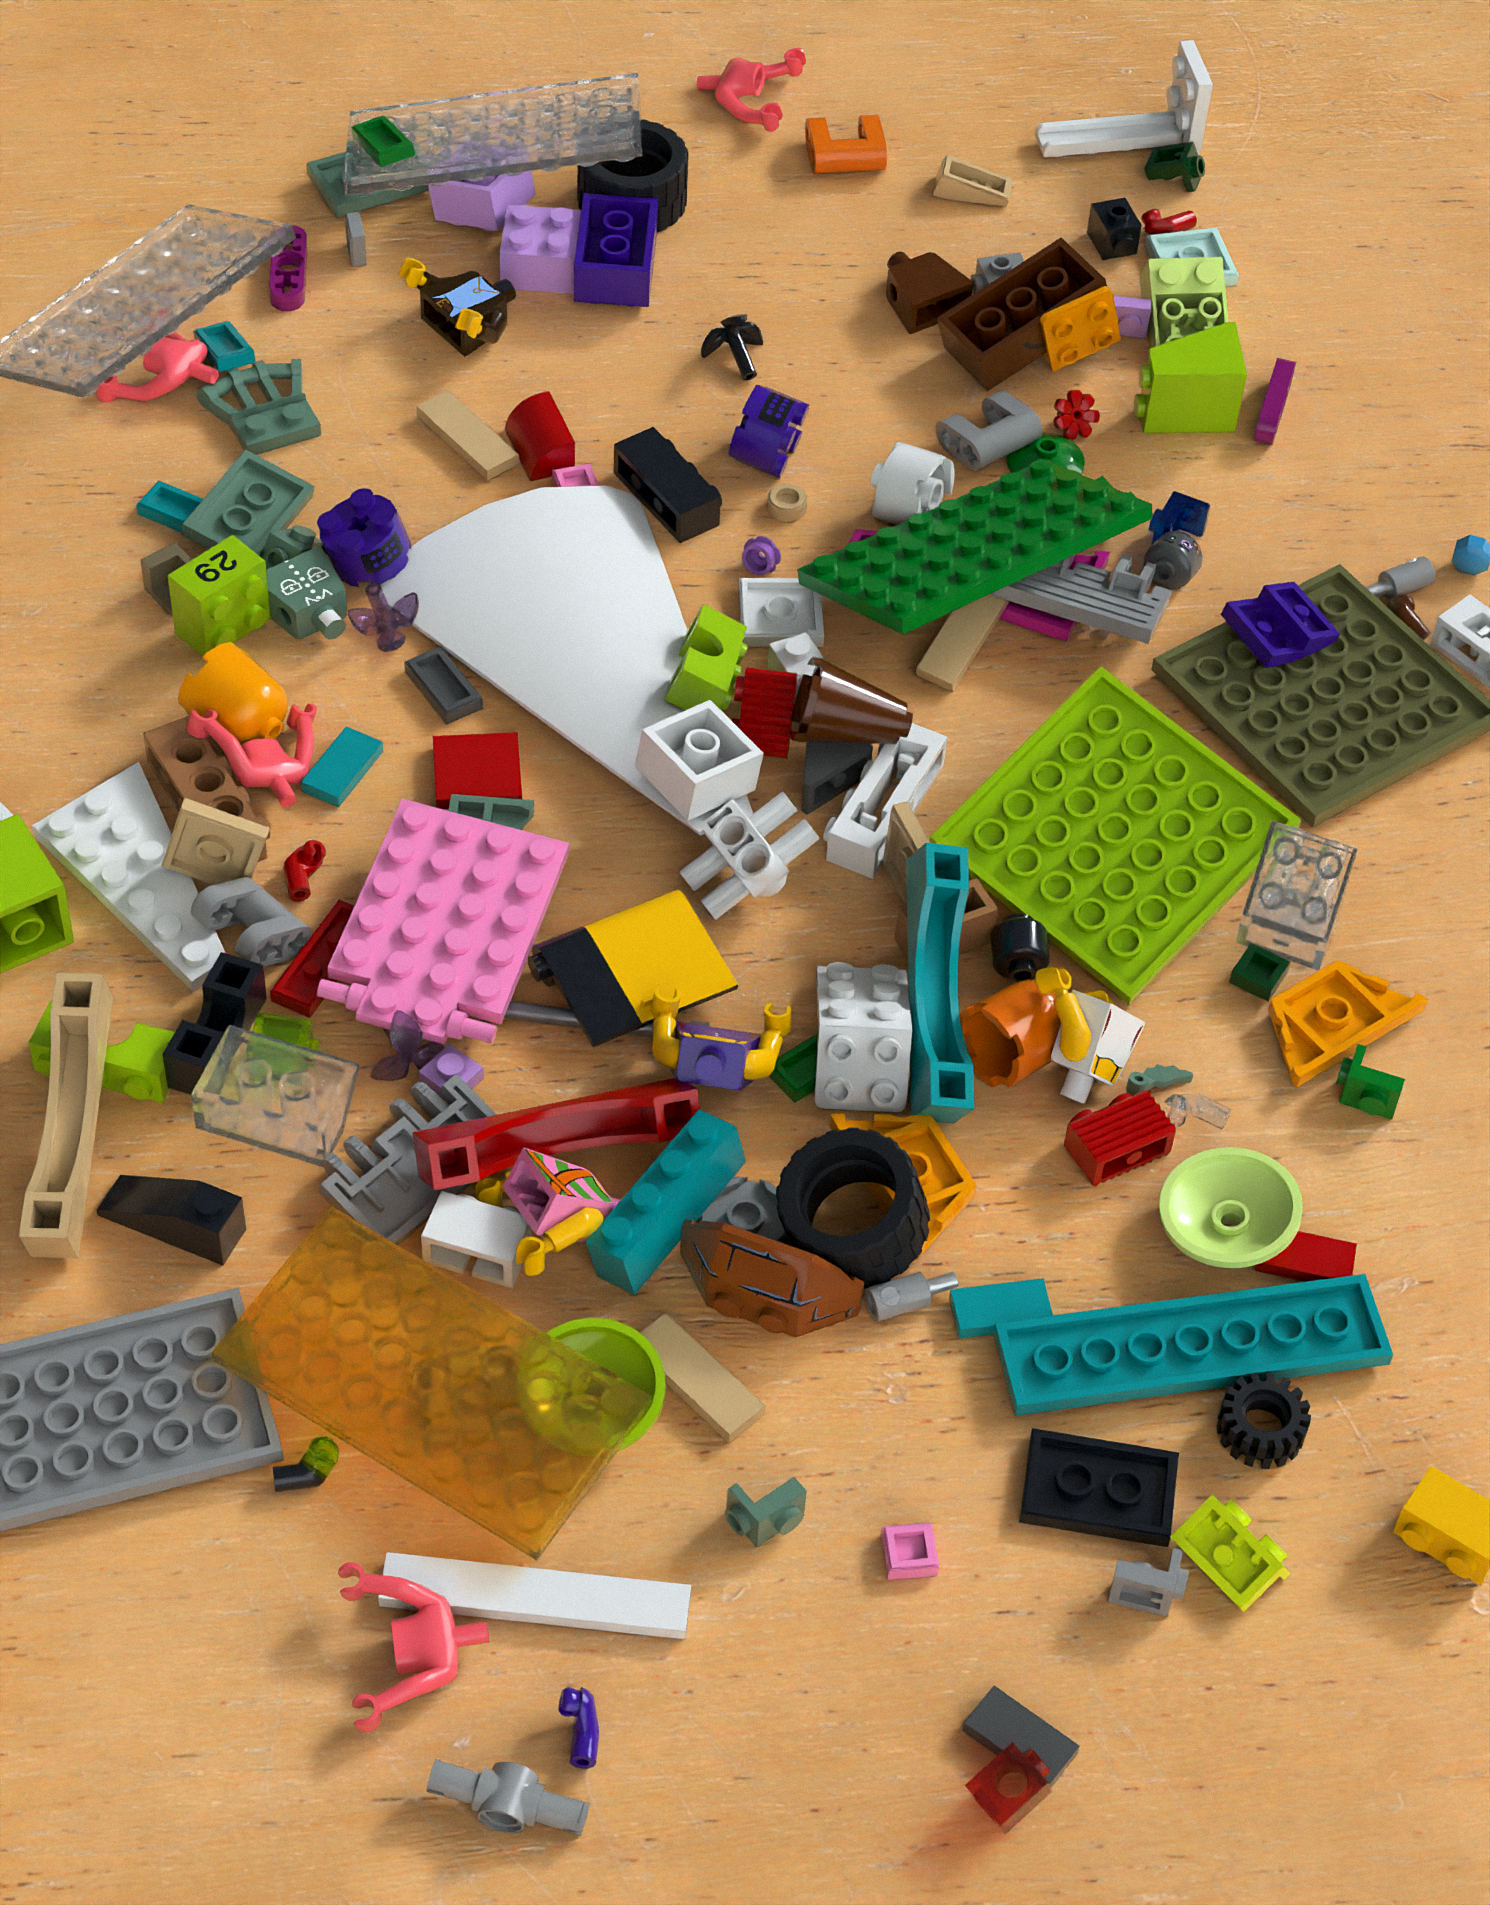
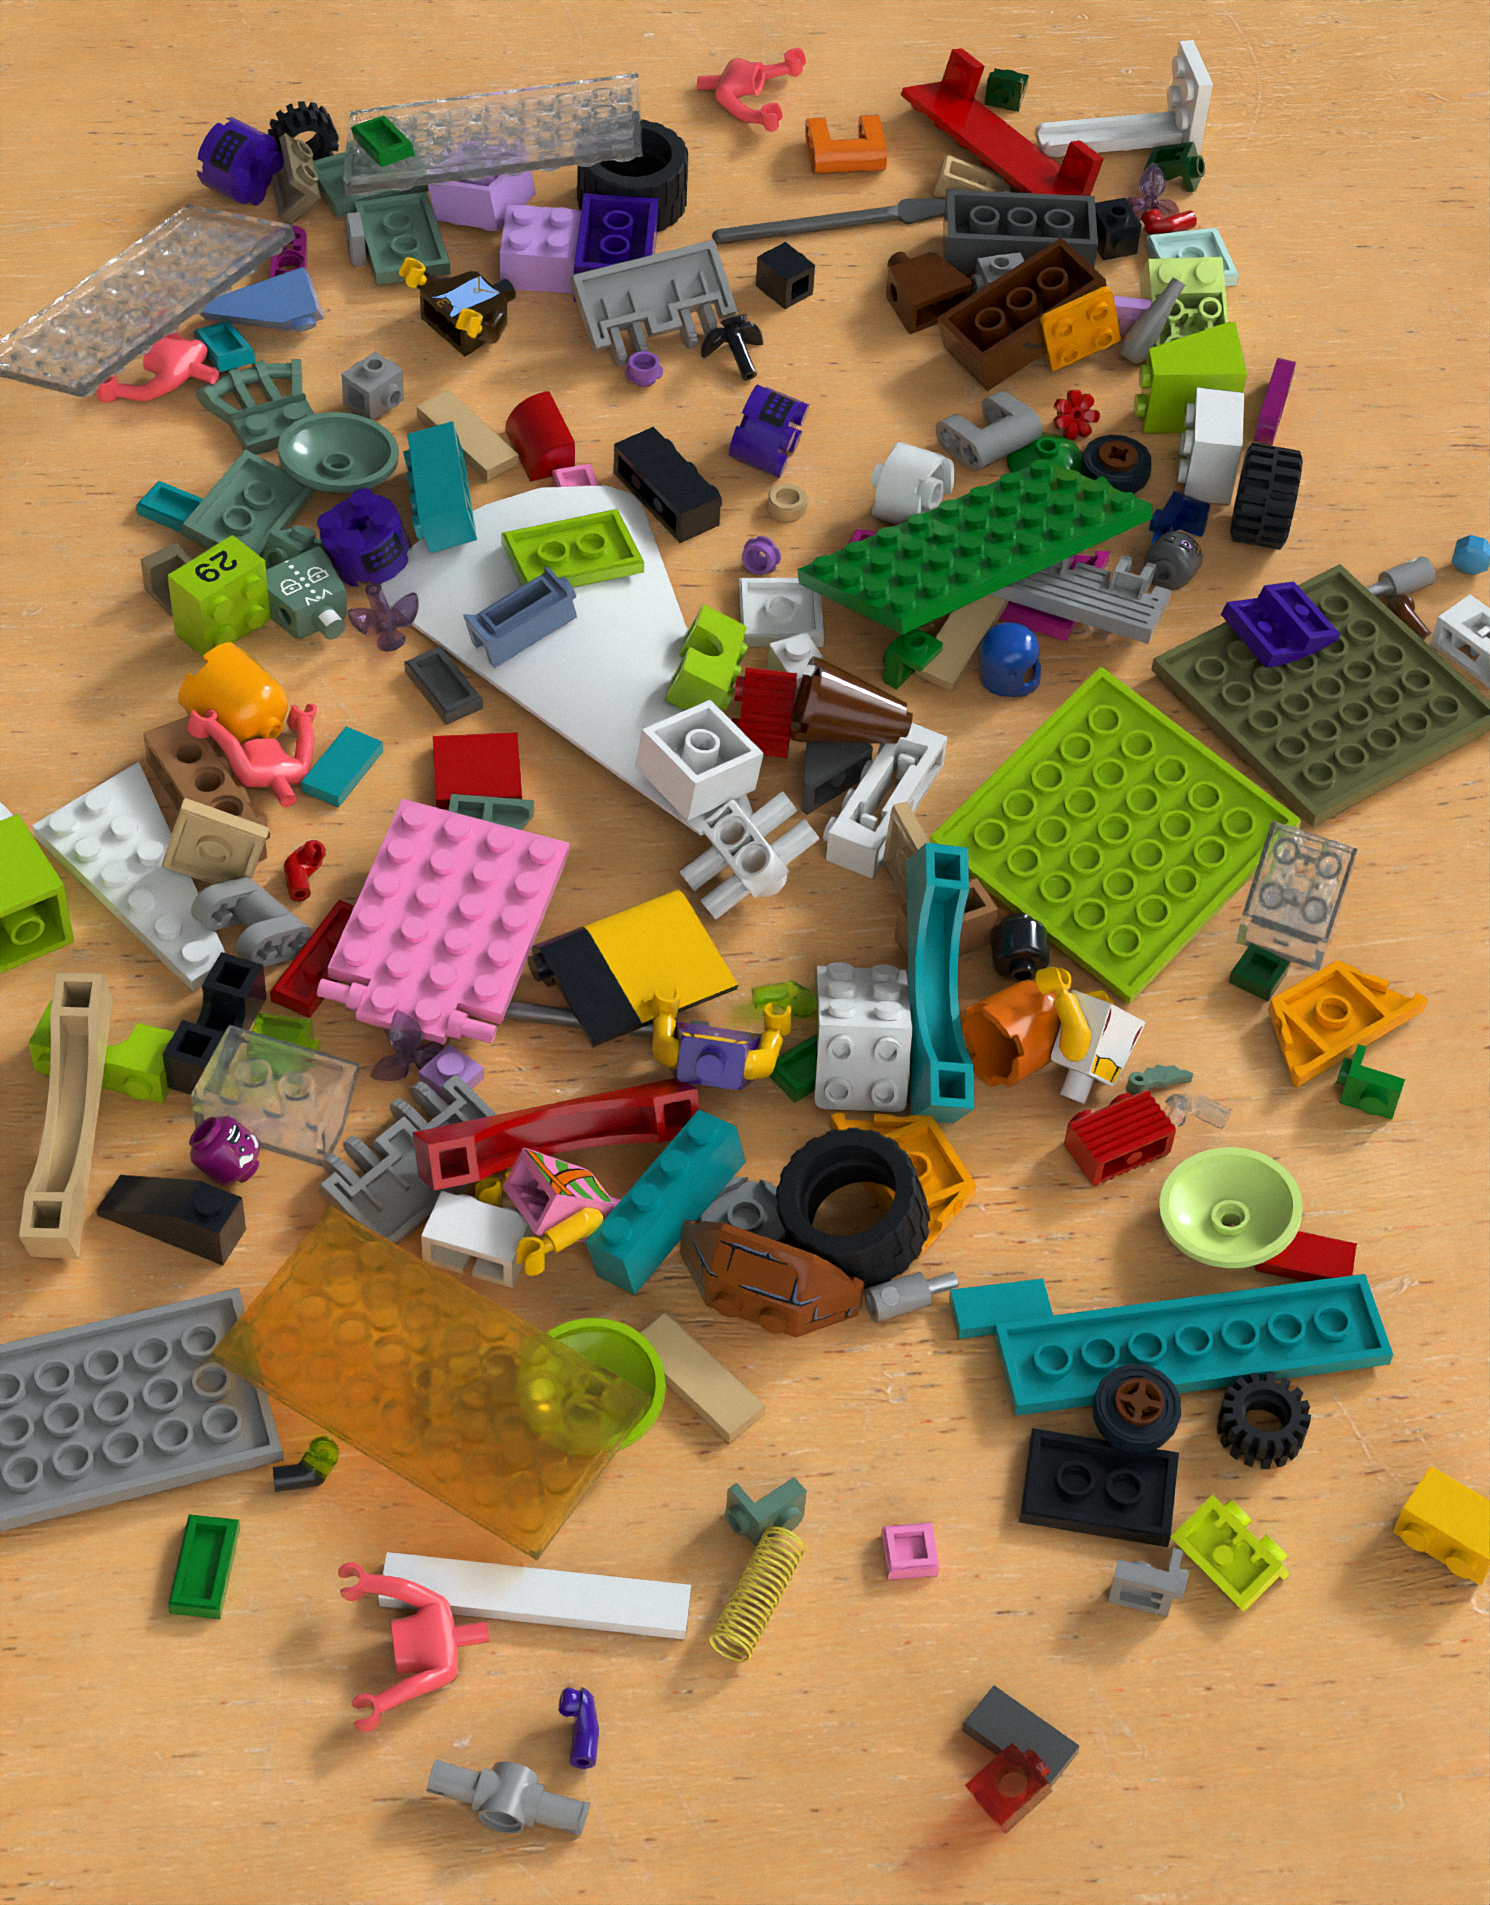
(204, 1566): none -> green tile
(224, 1150): none -> magenta head
(239, 161): none -> dark purple brick
(275, 303): none -> medium blue slope
(296, 182): none -> dark tan bracket
(303, 120): none -> black tyre
(338, 452): none -> sand green dish
(372, 386): none -> light grey brick
(401, 229): none -> sand green plate
(439, 488): none -> teal brick
(522, 617): none -> sand blue window
(578, 548): none -> lime tile
(643, 368): none -> medium lavender plate
(653, 291): none -> light grey hinge
(734, 1595): none -> light yellow piece
(784, 994): none -> clear neon green arm
(785, 275): none -> black brick
(906, 211): none -> dark grey piece
(909, 654): none -> green bracket
(994, 141): none -> red bracket
(1004, 658): none -> blue helmet
(1006, 89): none -> dark green bracket
(1008, 223): none -> dark grey brick
(1120, 461): none -> black wheel
(1150, 324): none -> light grey piece
(1150, 1397): none -> black wheel
(1152, 186): none -> plant
(1211, 445): none -> white brick
(1266, 496): none -> black tyre

